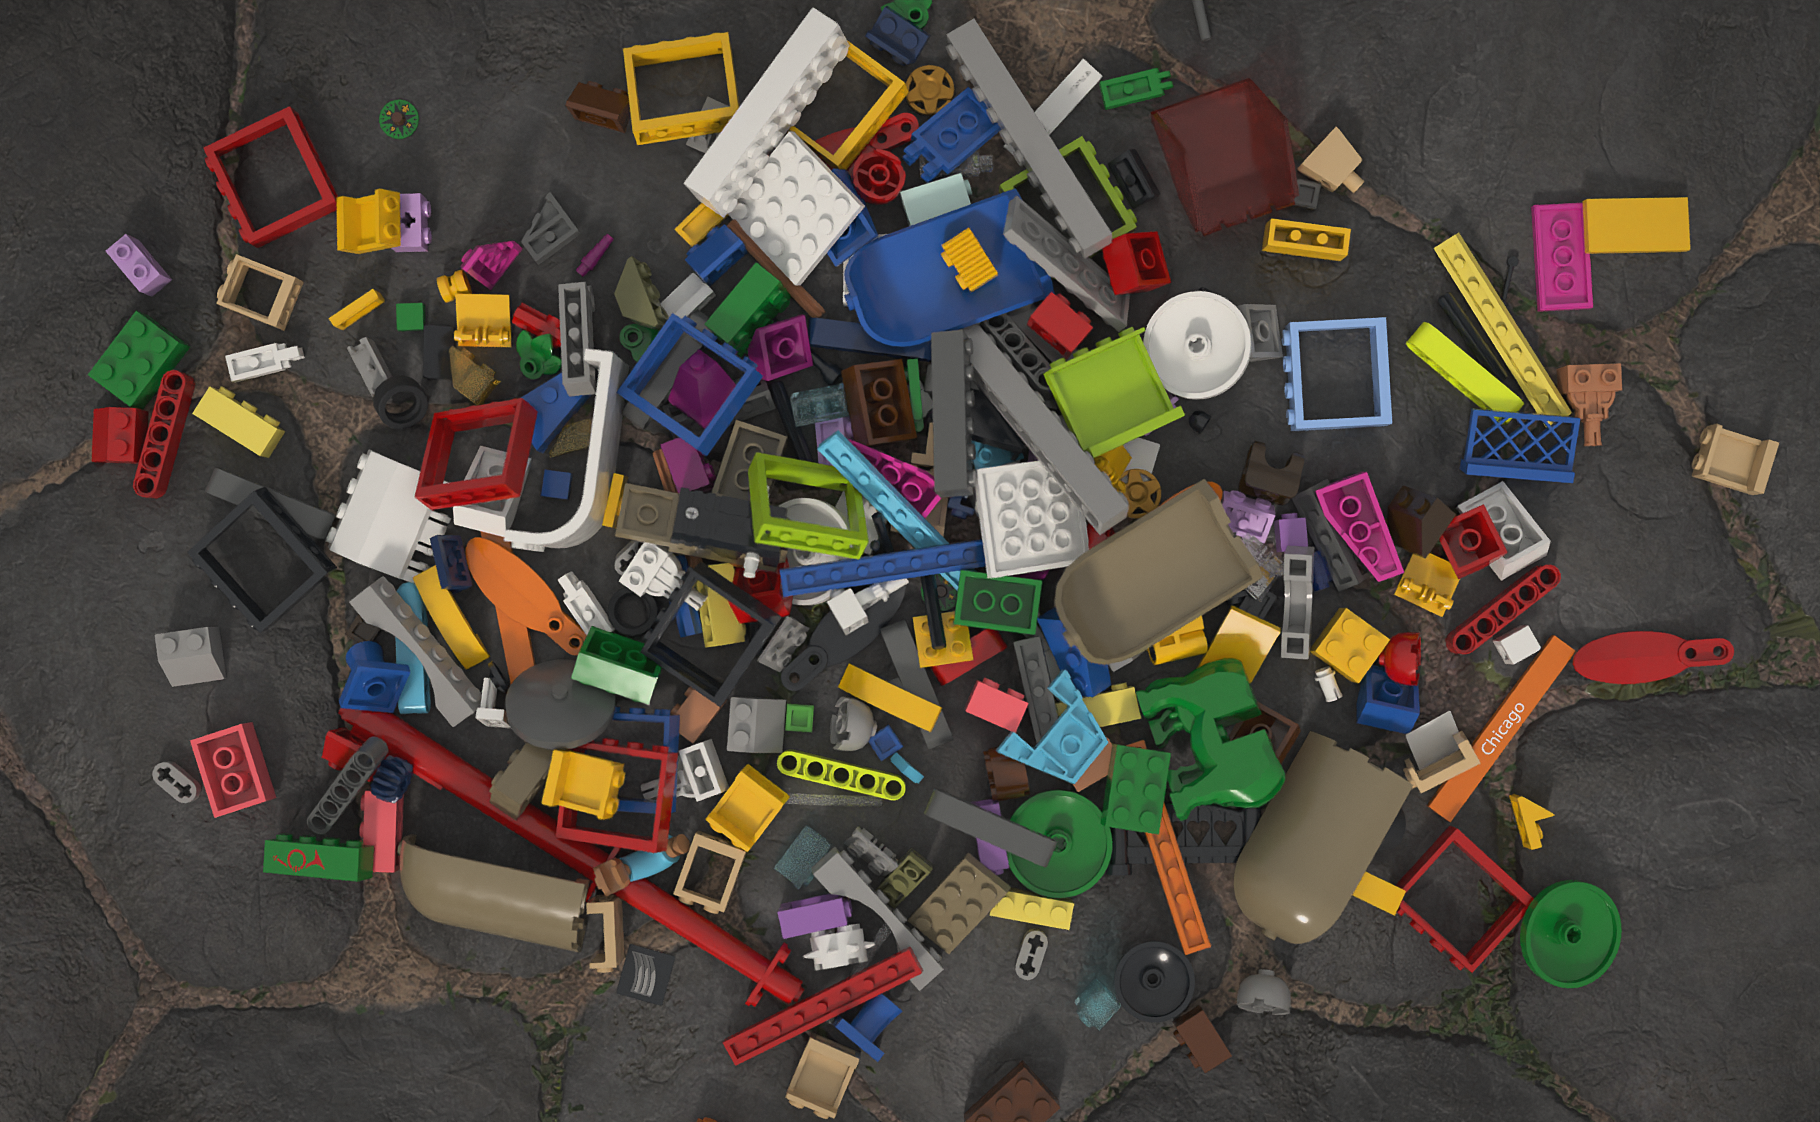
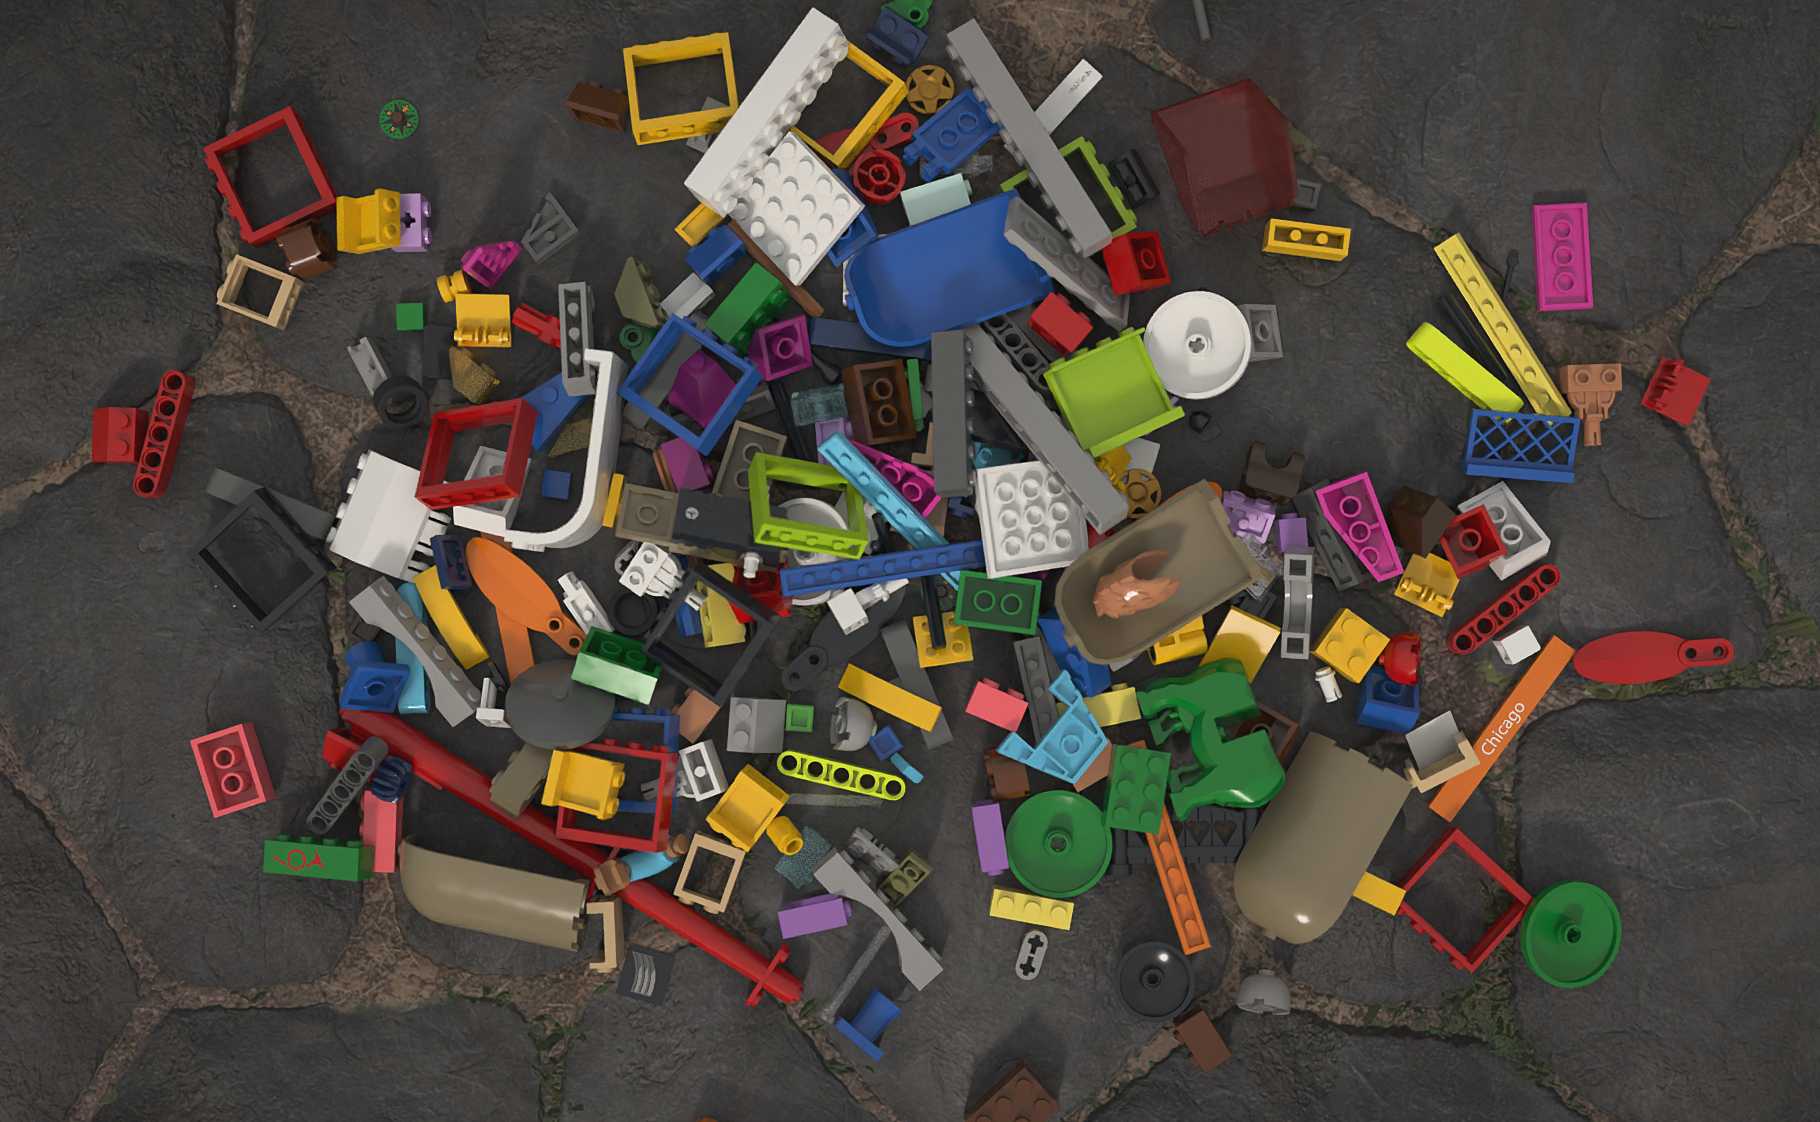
(138, 265): lavender brick -> none
(138, 360): green brick -> none
(172, 786): light grey beam -> none
(191, 655): light grey slope -> none
(239, 421): light yellow brick -> none
(261, 361): white hinge -> none
(308, 249): none -> reddish brown brick
(357, 309): yellow tile -> none
(539, 353): green plate -> none
(594, 255): magenta animal -> none
(783, 644): light grey hinge -> none
(785, 835): none -> yellow brick
(822, 1076): tan panel -> none
(823, 1006): red plate -> none
(839, 948): white brick -> none
(959, 903): dark tan plate -> none
(969, 260): yellow brick -> none
(983, 645): red beam -> none
(990, 827): dark grey beam -> none
(1096, 1005): clear light blue brick -> none
(1127, 588): none -> nougat head
(1134, 88): green hinge -> none
(1322, 573): clear blue brick -> none
(1333, 163): tan torso -> none
(1380, 374): light blue window -> none
(1526, 814): yellow slope -> none
(1636, 225): yellow tile -> none
(1675, 390): none -> red hinge
(1734, 460): tan panel -> none

